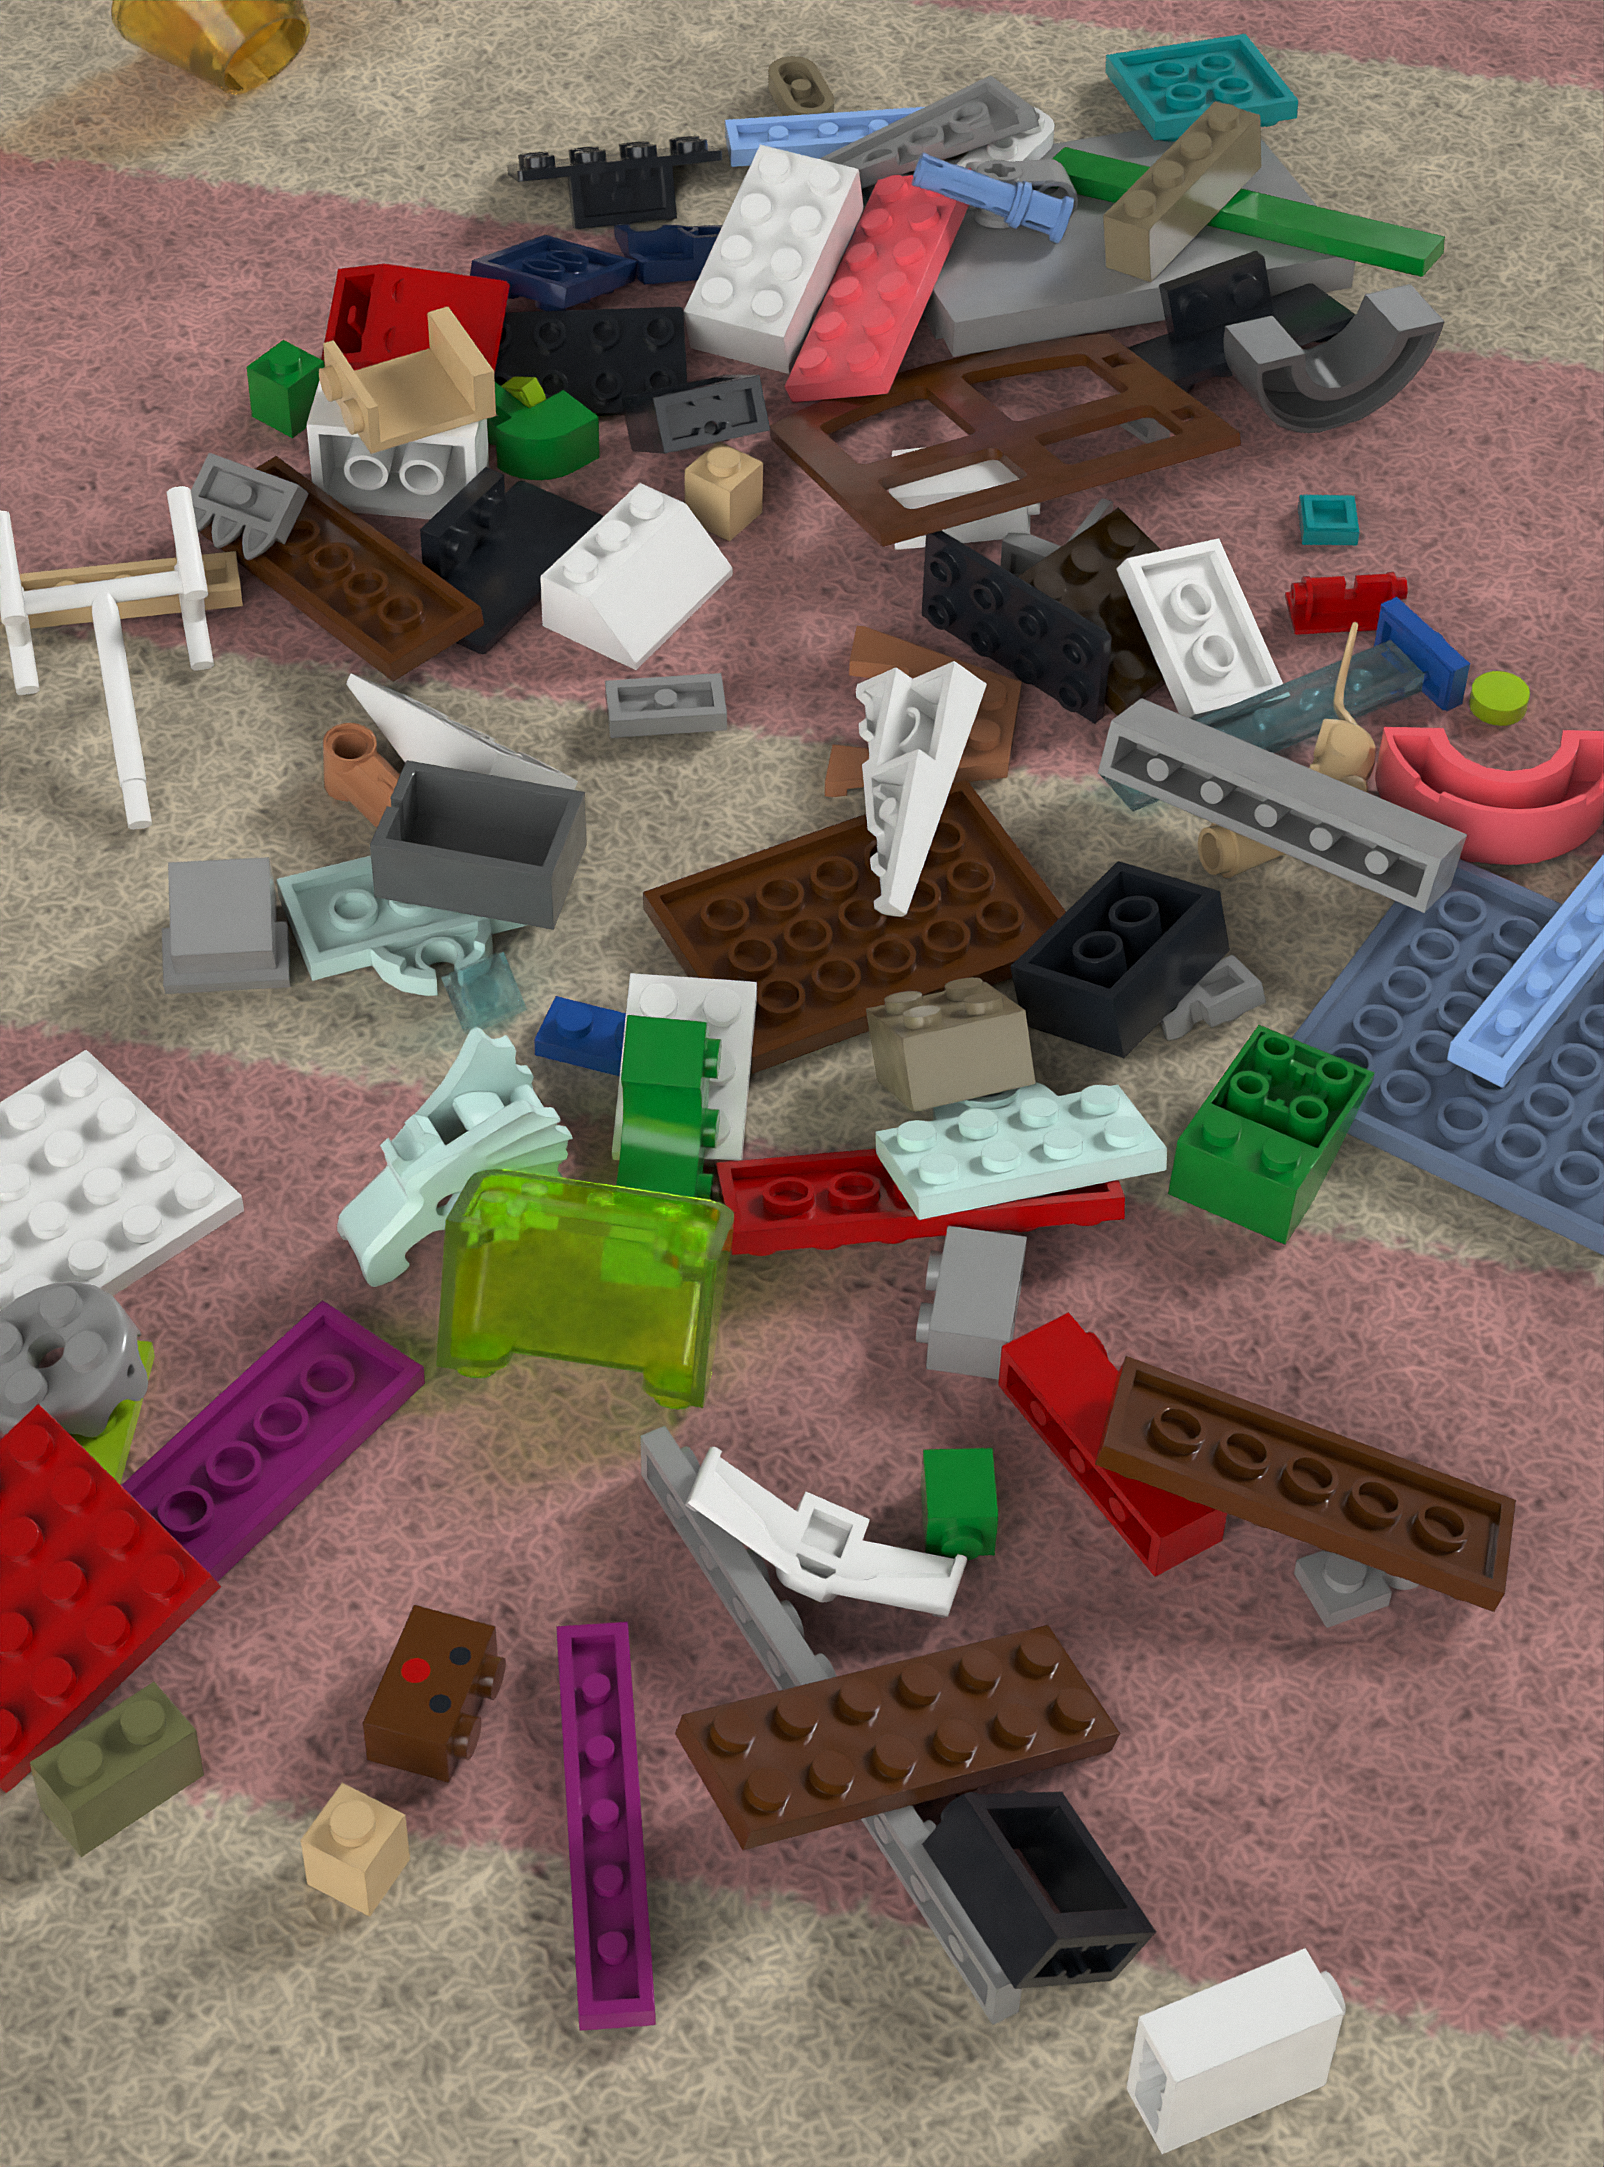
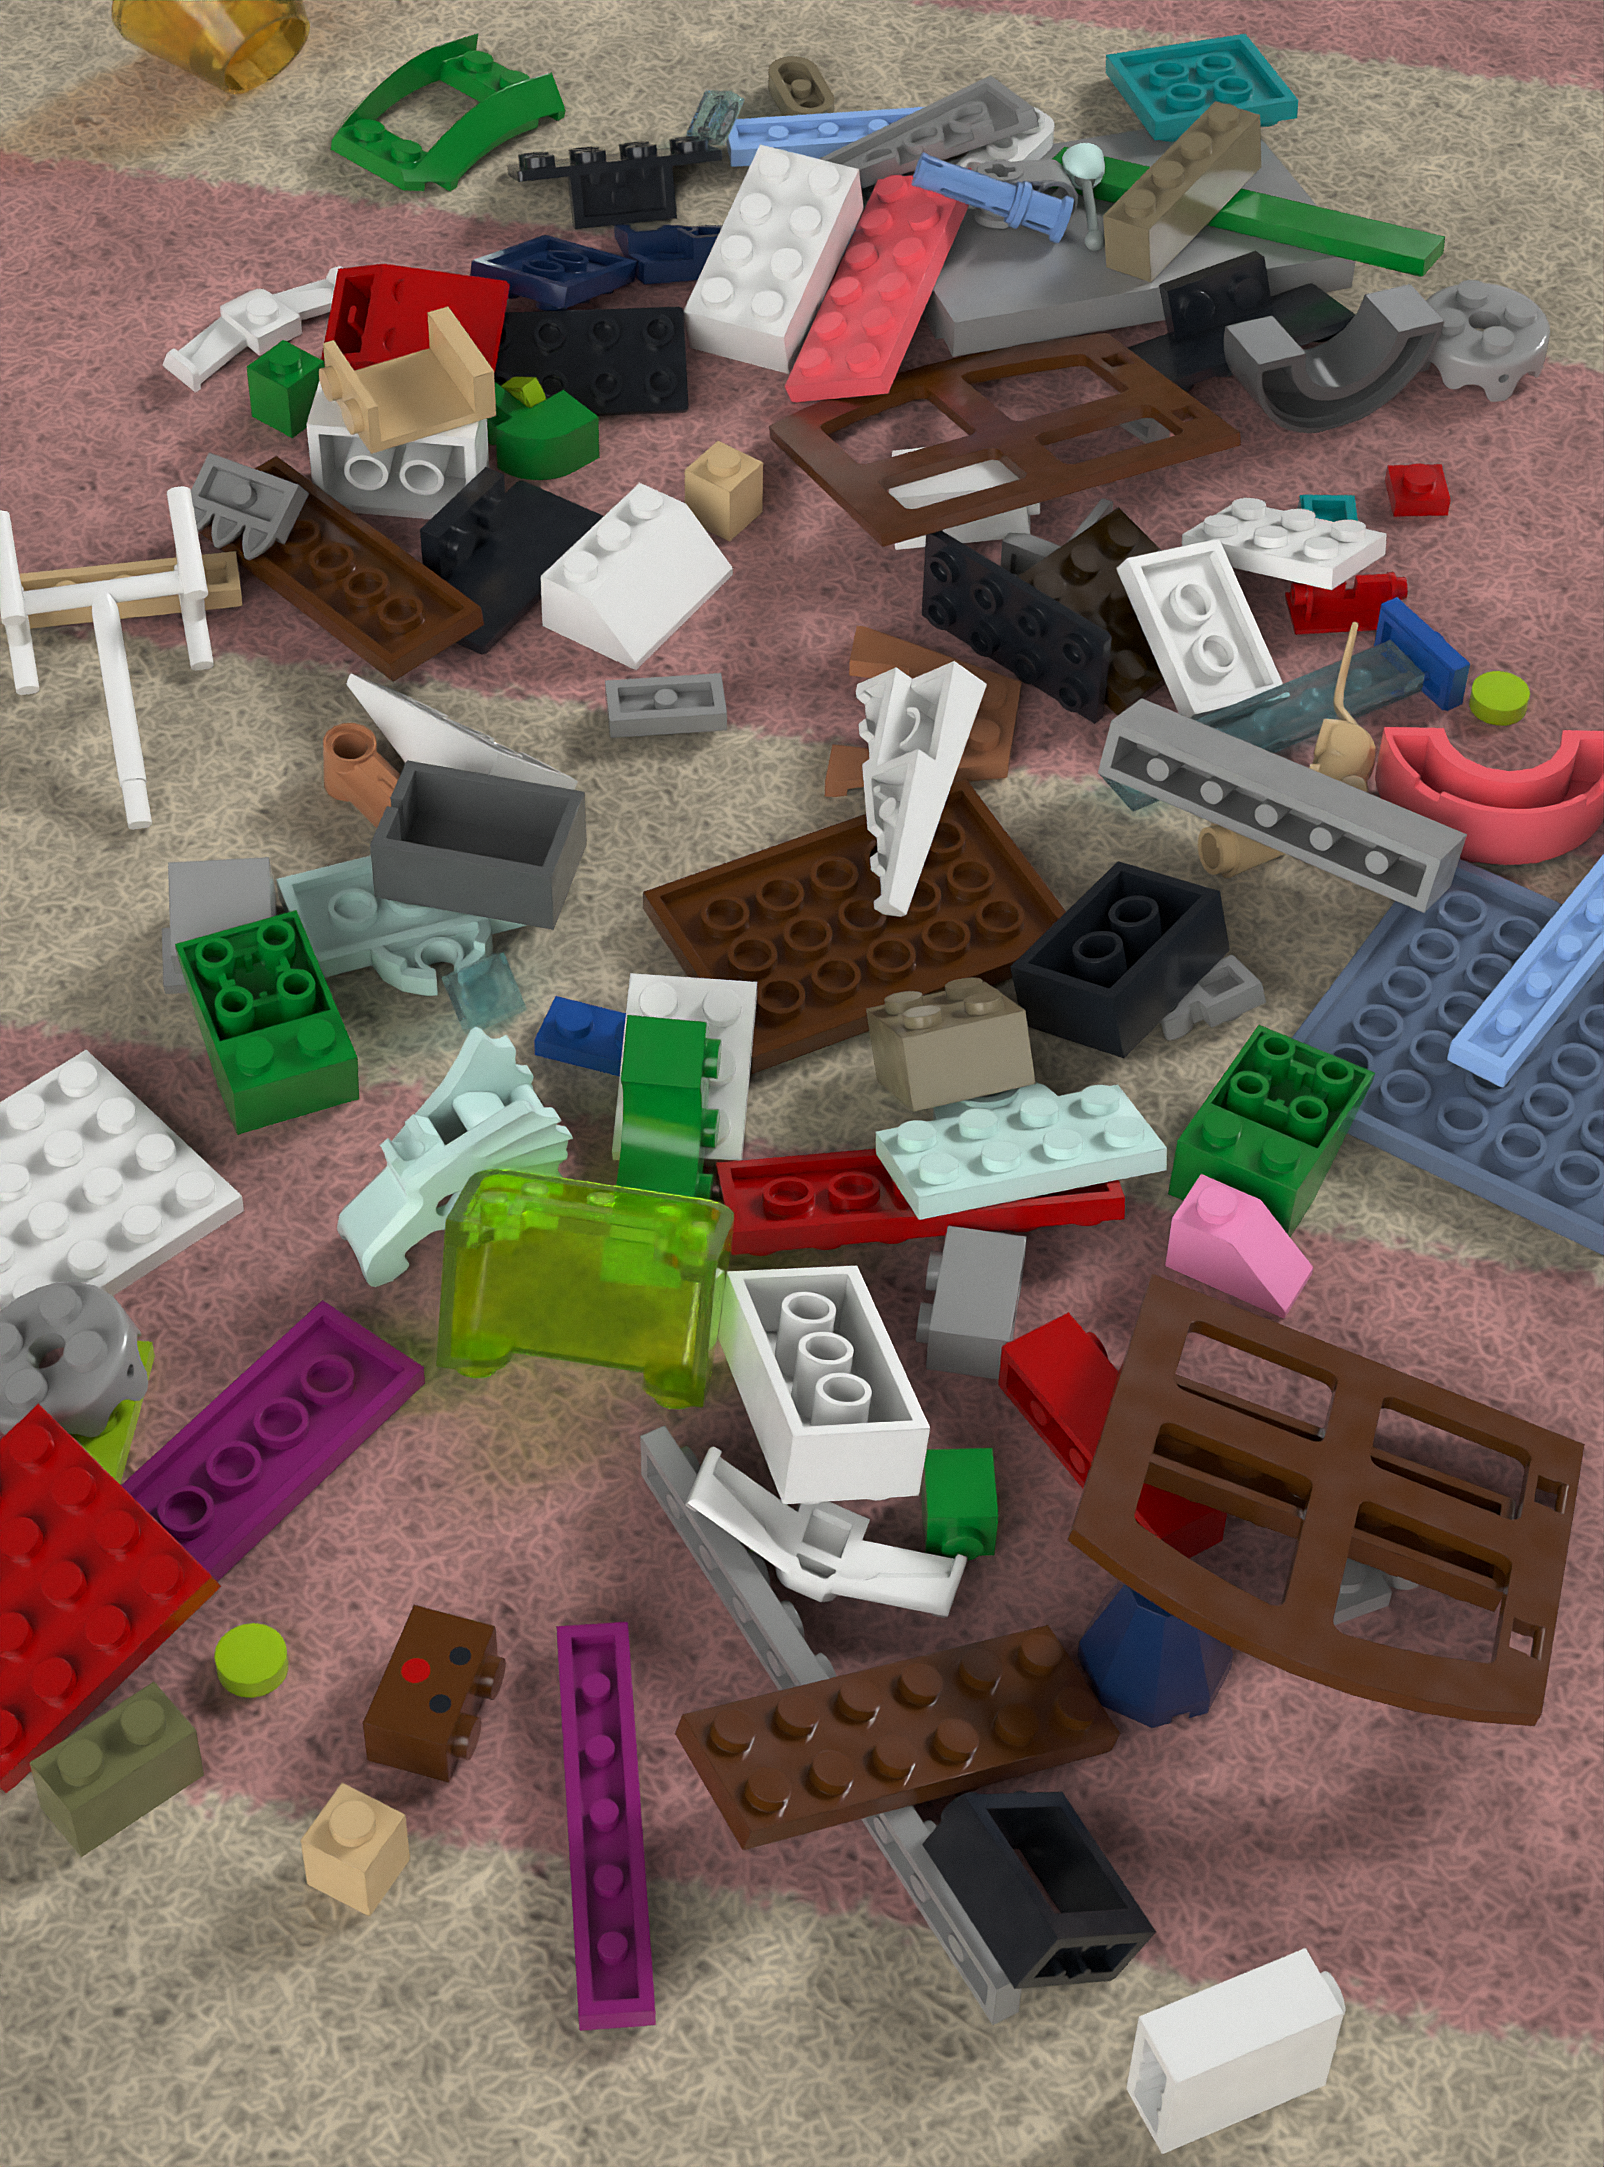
(251, 321): none -> white plate
(251, 1660): none -> lime tile
(269, 1022): none -> green slope
(507, 108): none -> green wedge
(695, 413): black window -> none
(715, 116): none -> clear light blue tile
(822, 1385): none -> white brick
(1085, 169): none -> hinge
(1150, 1661): none -> dark blue cone
(1236, 1247): none -> bright pink slope
(1290, 543): none -> white plate
(1337, 1486): none -> reddish brown window
(1417, 490): none -> red plate
(1500, 355): none -> light grey plate

